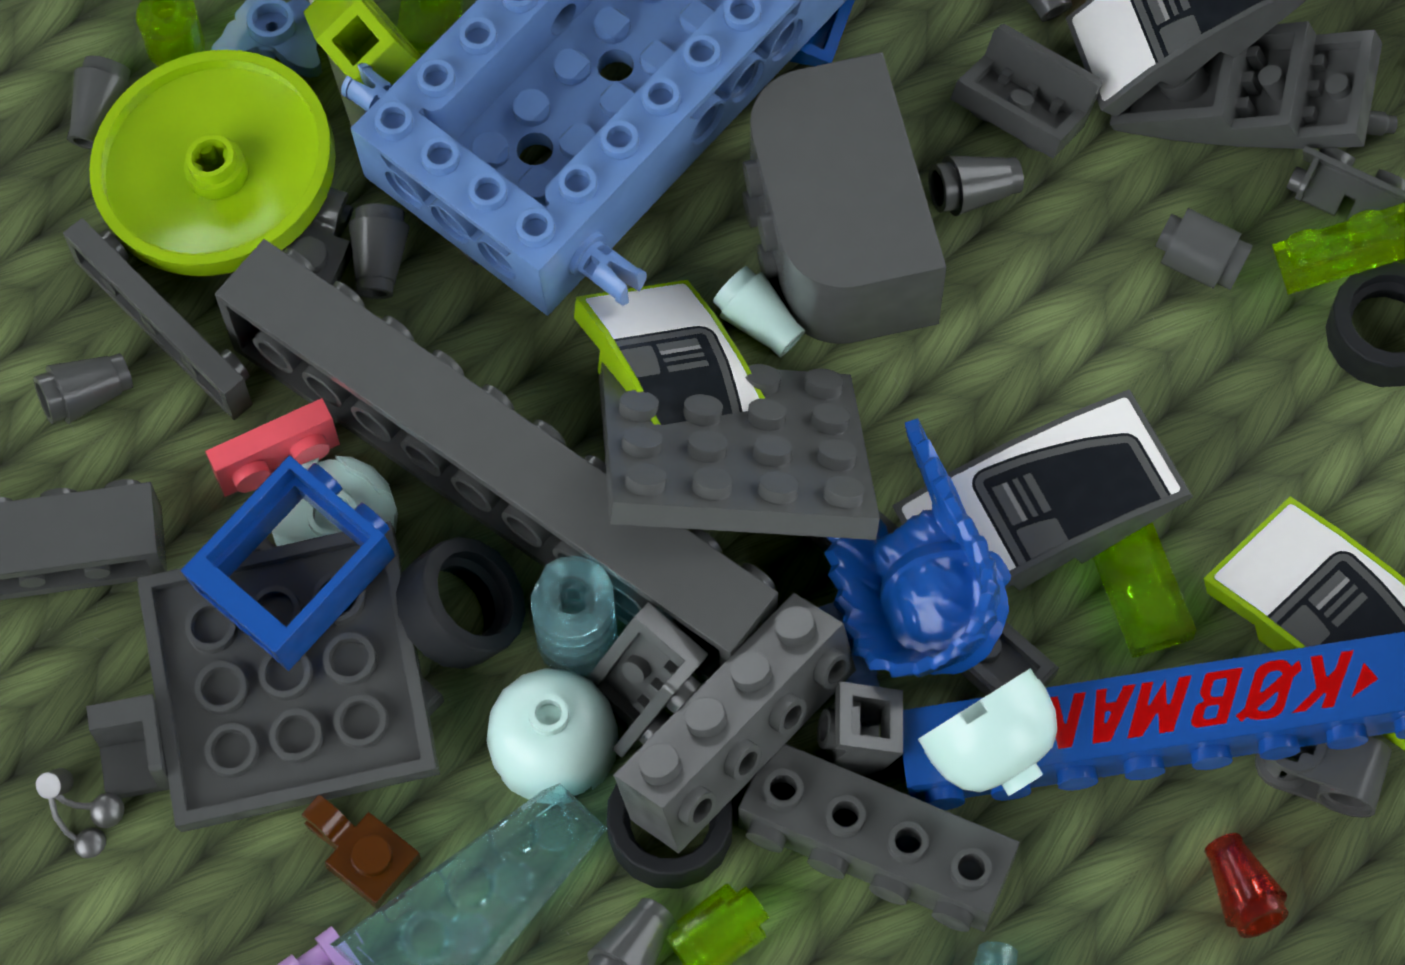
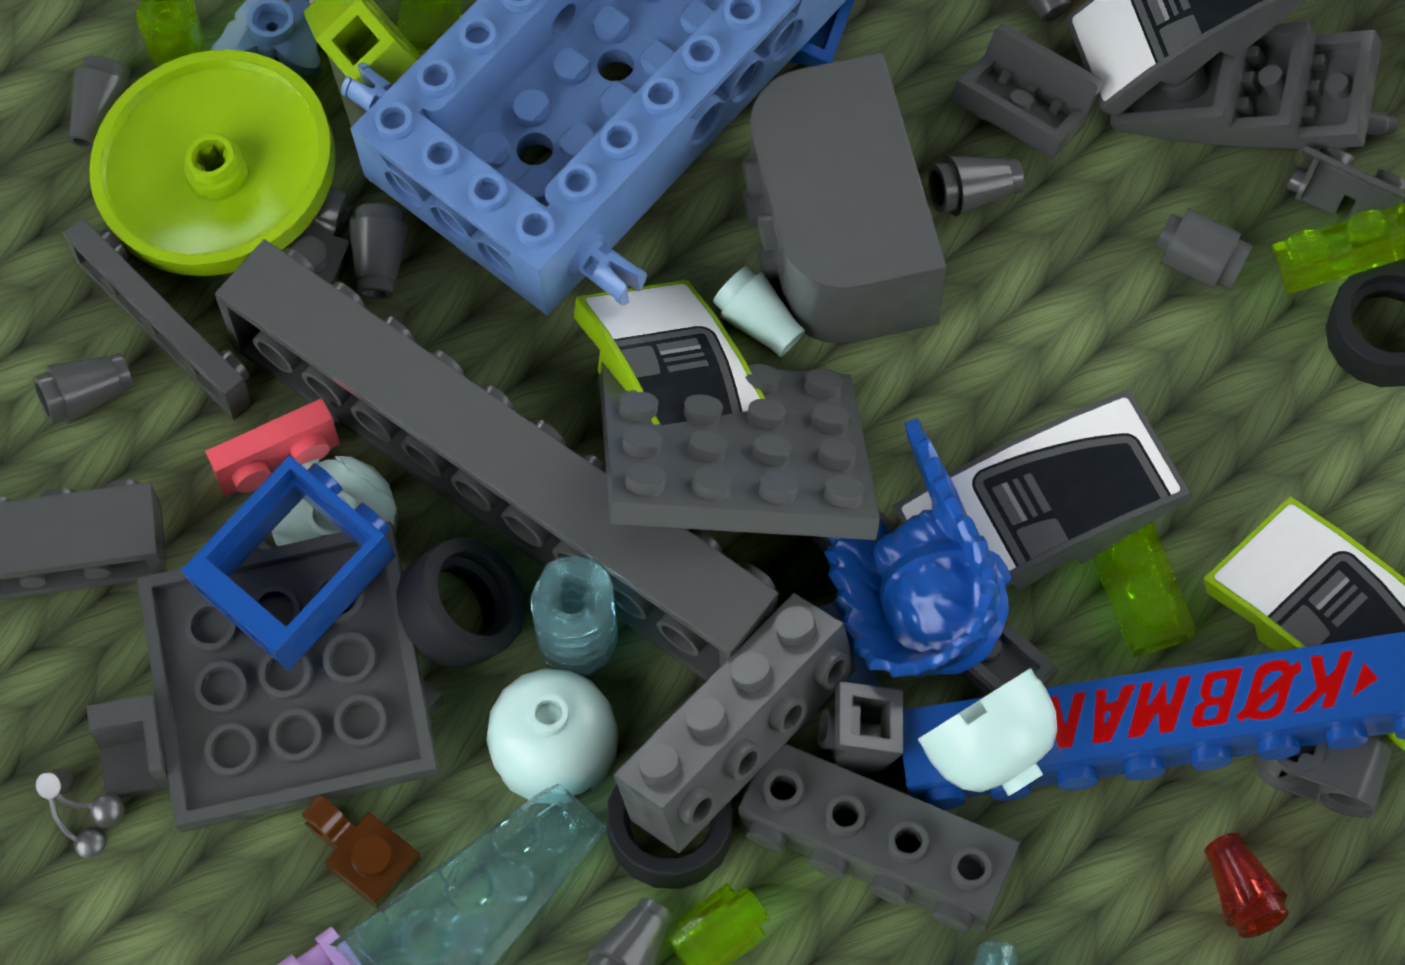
(646, 673): dark grey bracket -> none

